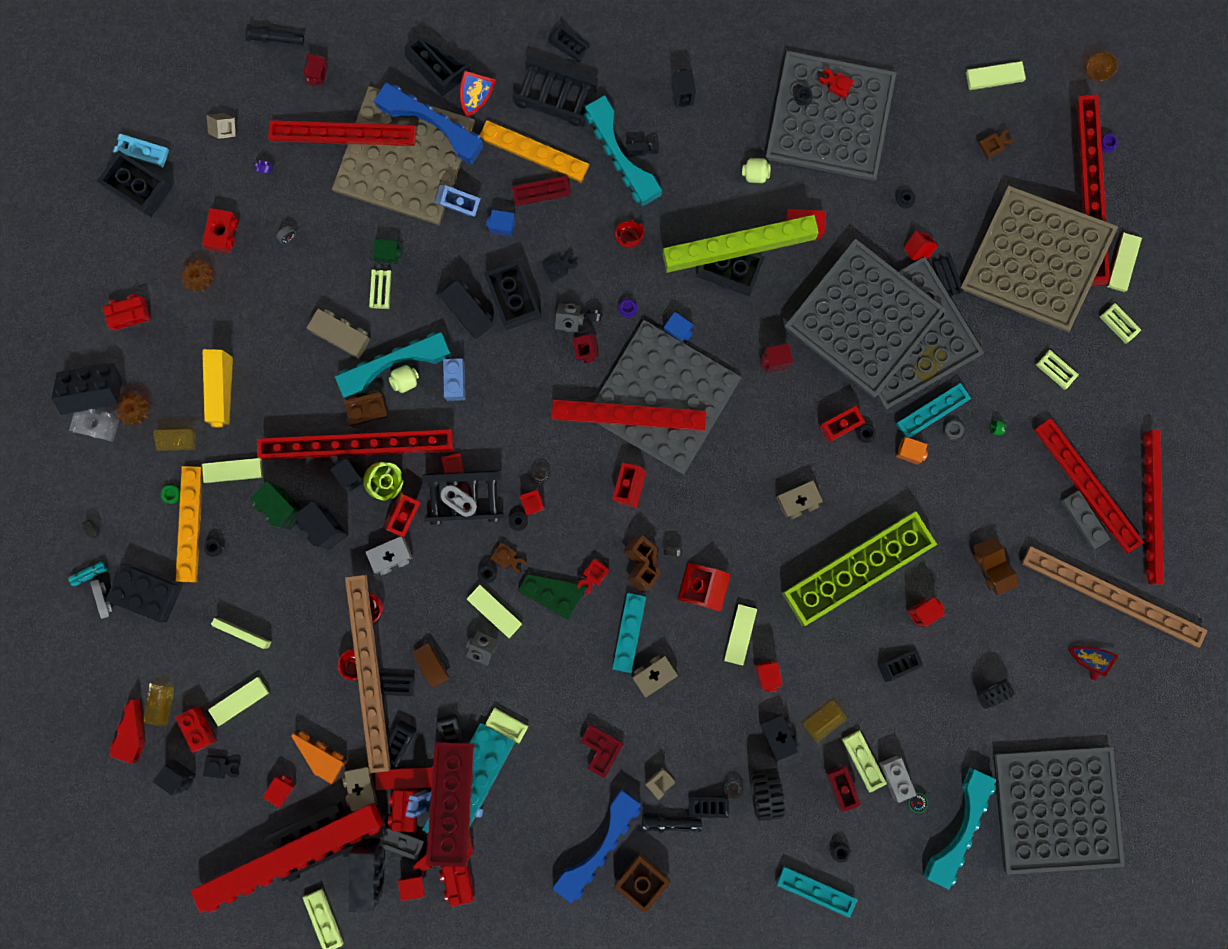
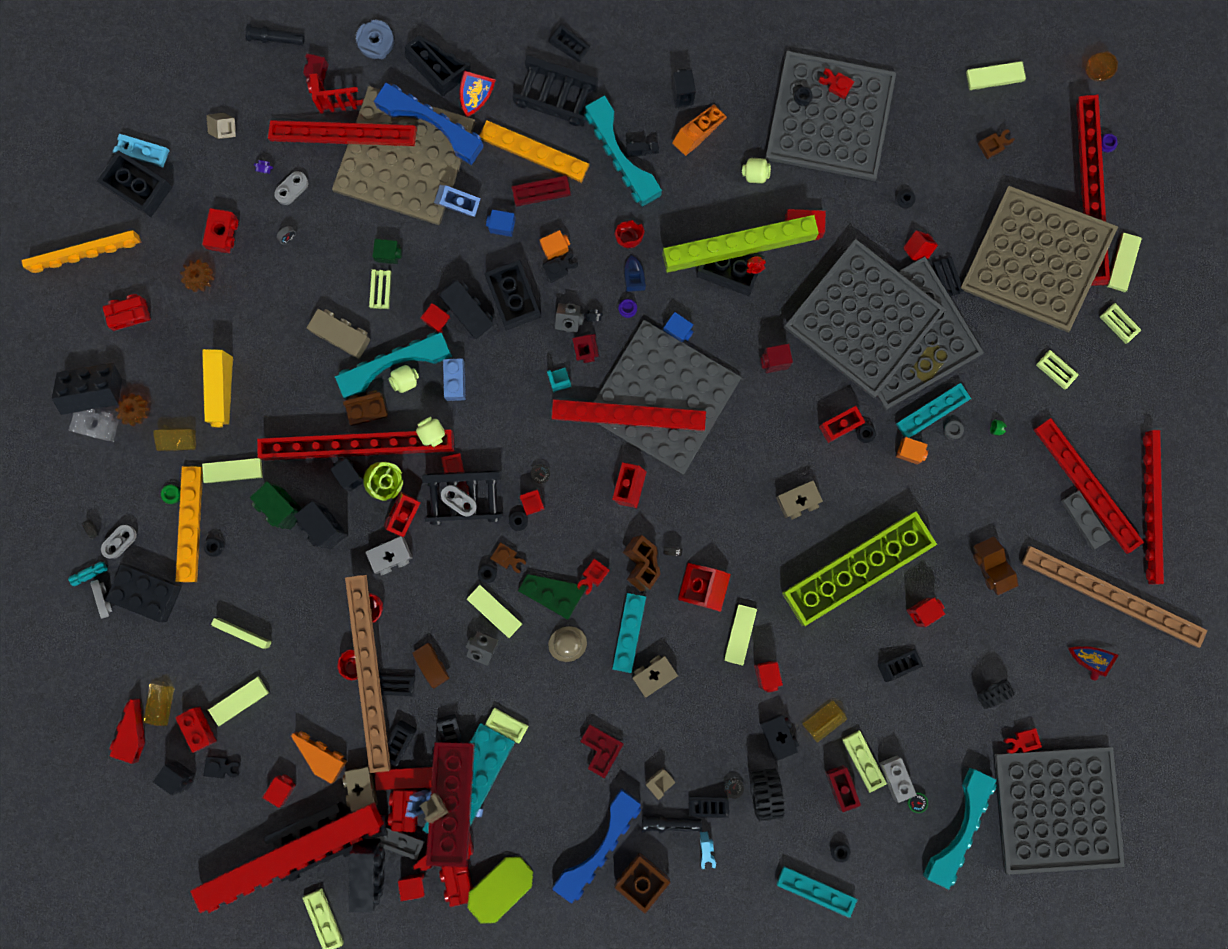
(75, 253): none -> light orange plate
(119, 541): none -> light grey plate
(293, 189): none -> light grey plate
(322, 98): none -> red plate
(371, 30): none -> sand blue plate
(430, 431): none -> yellowish green head
(433, 808): none -> dark tan panel
(435, 318): none -> red panel
(500, 890): none -> lime shield
(554, 245): none -> orange brick
(559, 379): none -> teal panel
(567, 644): none -> dark tan hat
(634, 275): none -> dark blue plate
(698, 129): none -> orange slope
(706, 847): none -> medium azure plate
(755, 265): none -> red plate
(1026, 741): none -> red plate

